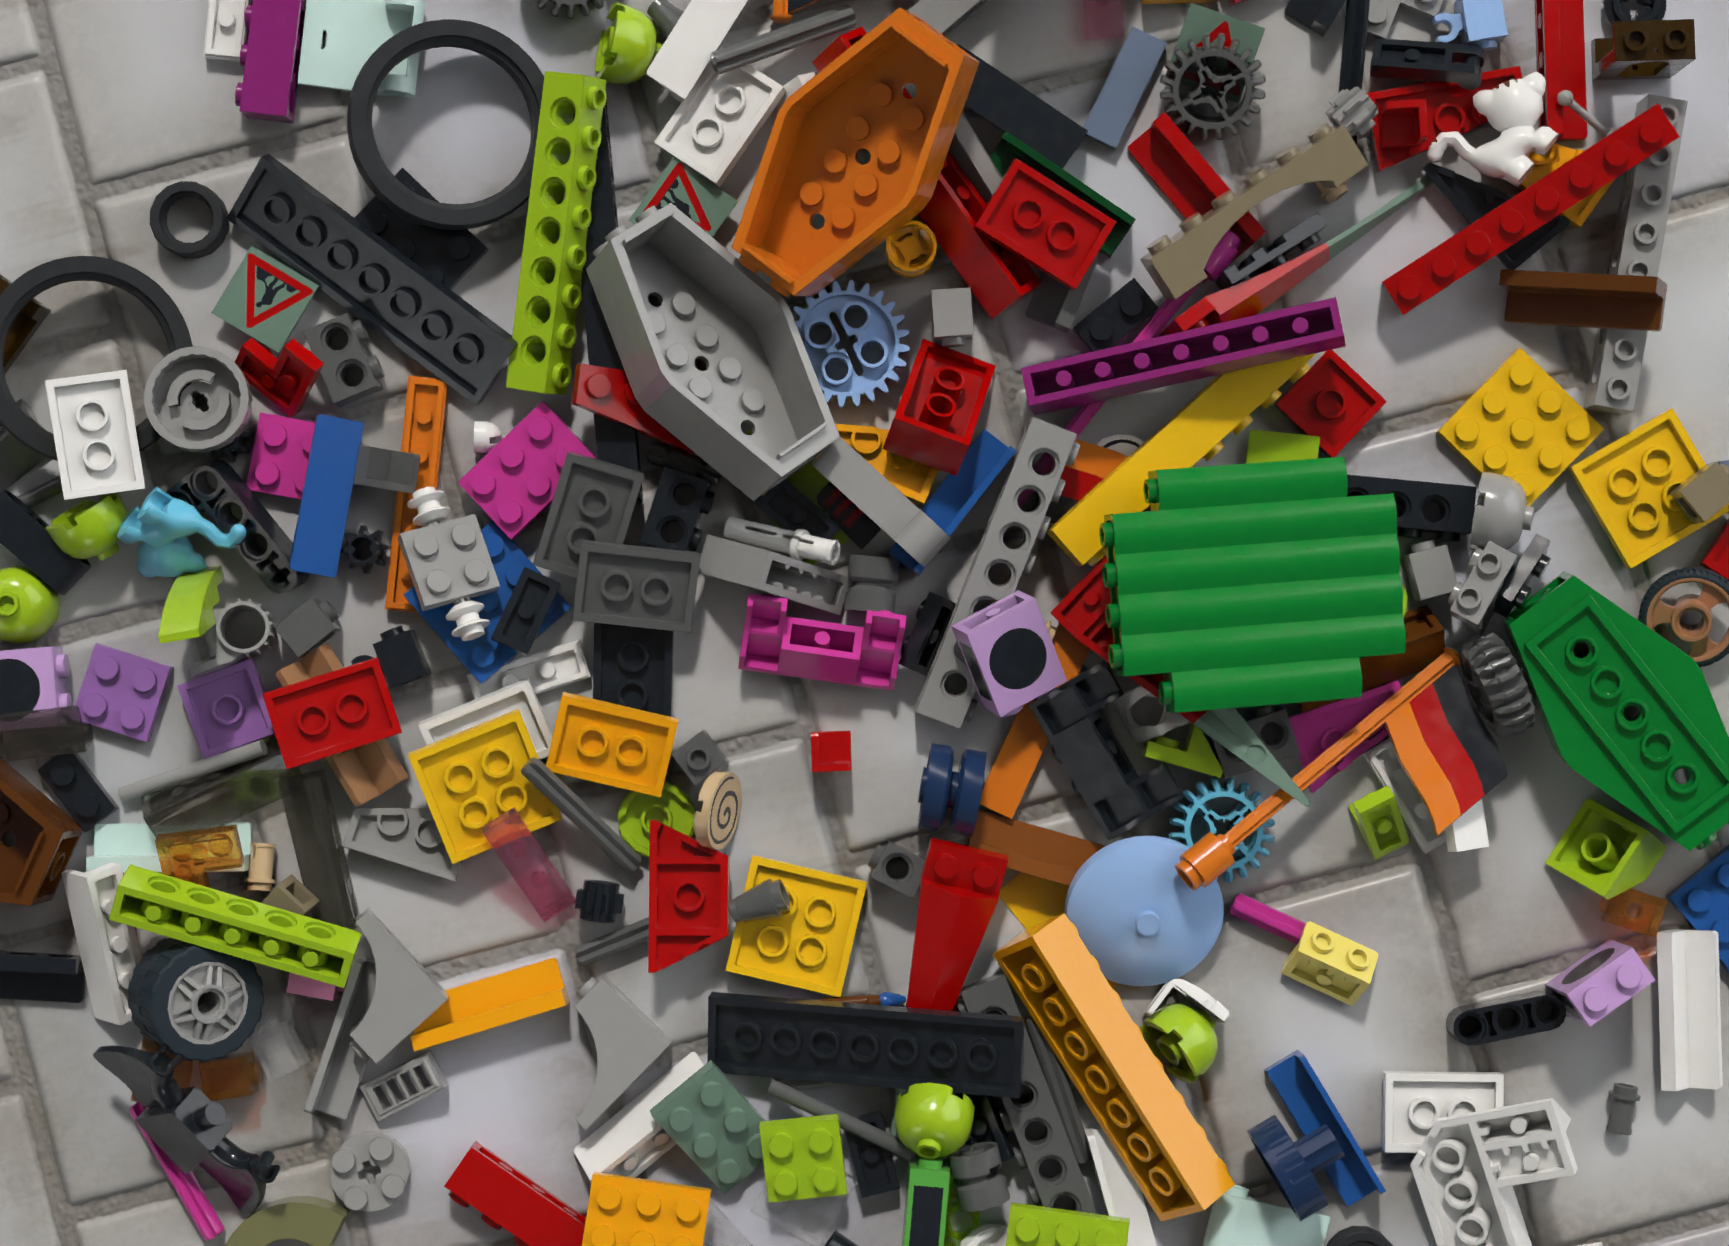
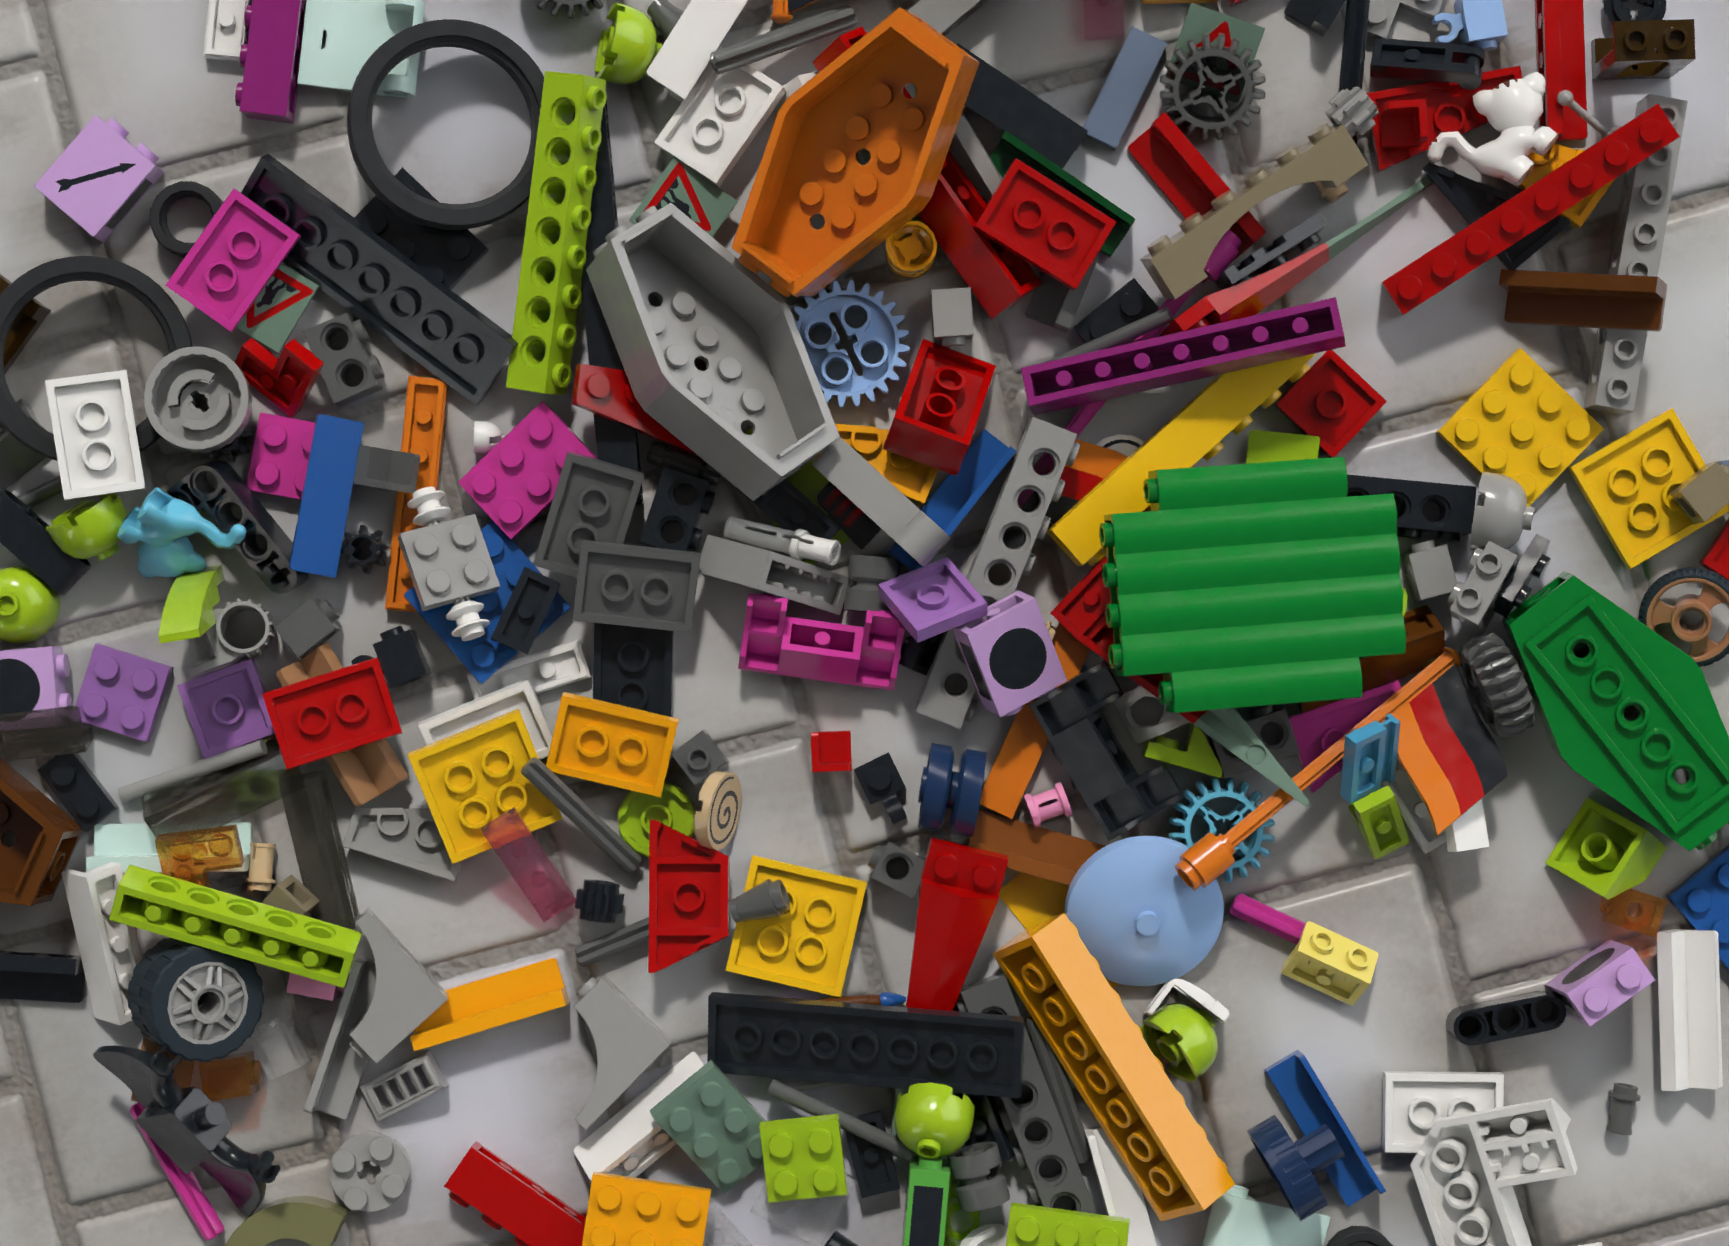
(100, 177): none -> lavender brick
(233, 260): none -> dark pink plate
(881, 782): none -> black plate
(932, 599): none -> medium lavender plate
(1058, 805): none -> bright pink bush
(1122, 334): none -> dark grey bar
(1369, 758): none -> dark azure plate

